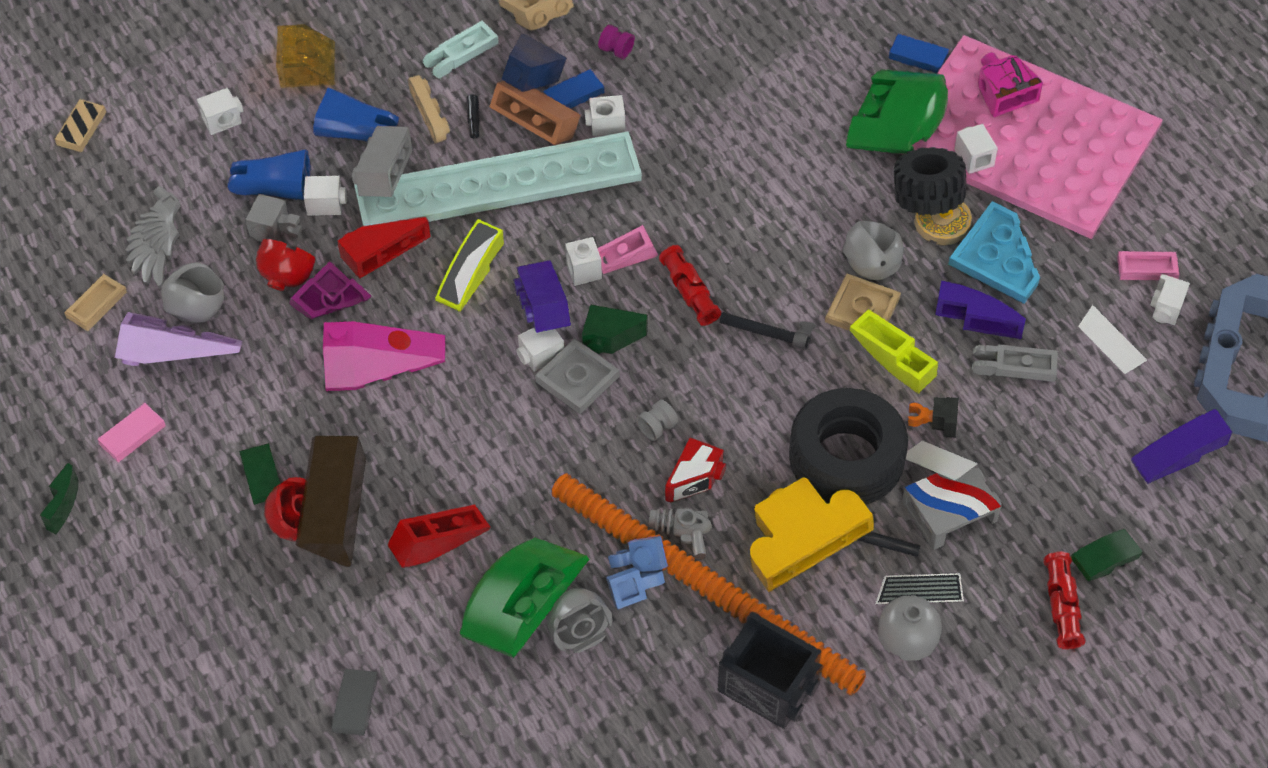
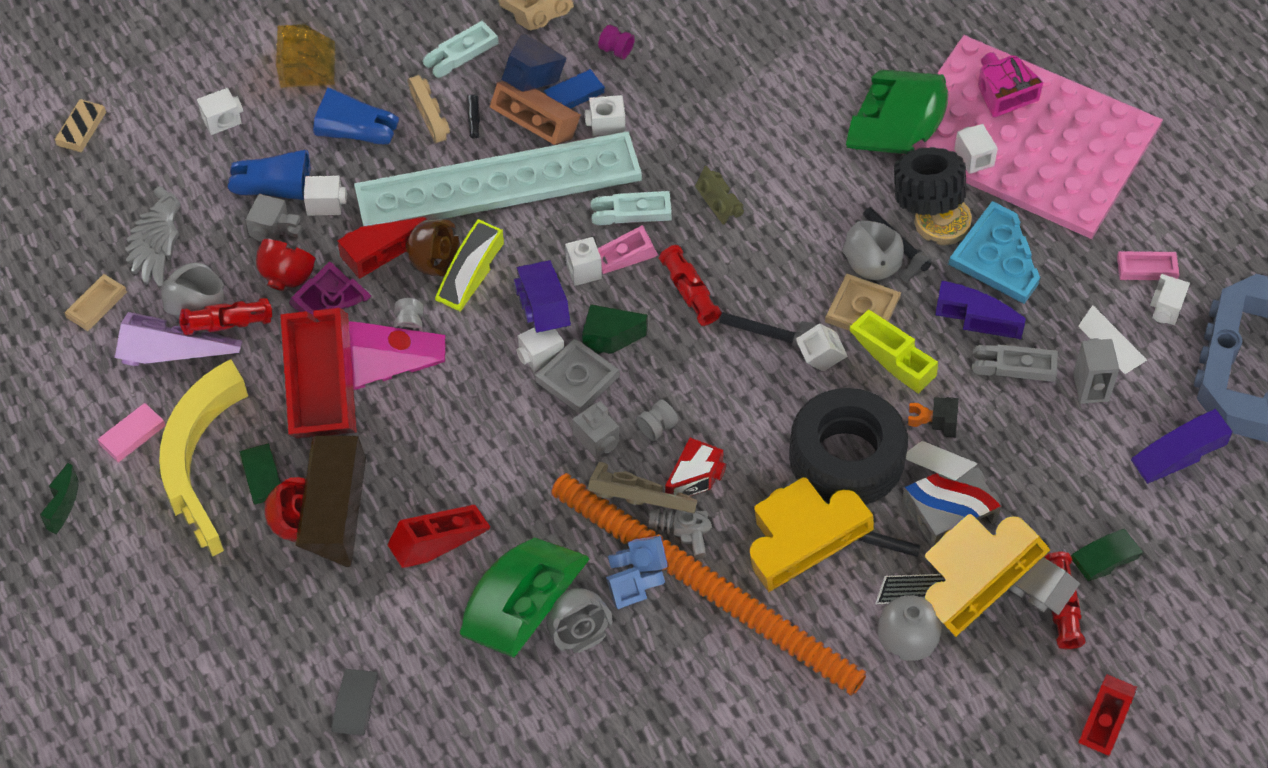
(183, 430): none -> light yellow arch
(225, 316): none -> red piece
(318, 373): none -> red piece
(383, 161): light grey brick -> none
(408, 314): none -> light grey wheel
(432, 241): none -> reddish brown cylinder
(596, 429): none -> light grey brick
(631, 208): none -> light aqua hinge
(636, 490): none -> dark tan wing
(714, 191): none -> olive hinge
(764, 665): black container -> none
(821, 347): none -> white brick
(918, 53): blue tile -> none
(919, 260): none -> piece
(979, 567): none -> yellow brick
(1046, 585): none -> light grey brick
(1095, 371): none -> light grey brick
(1107, 714): none -> red slope

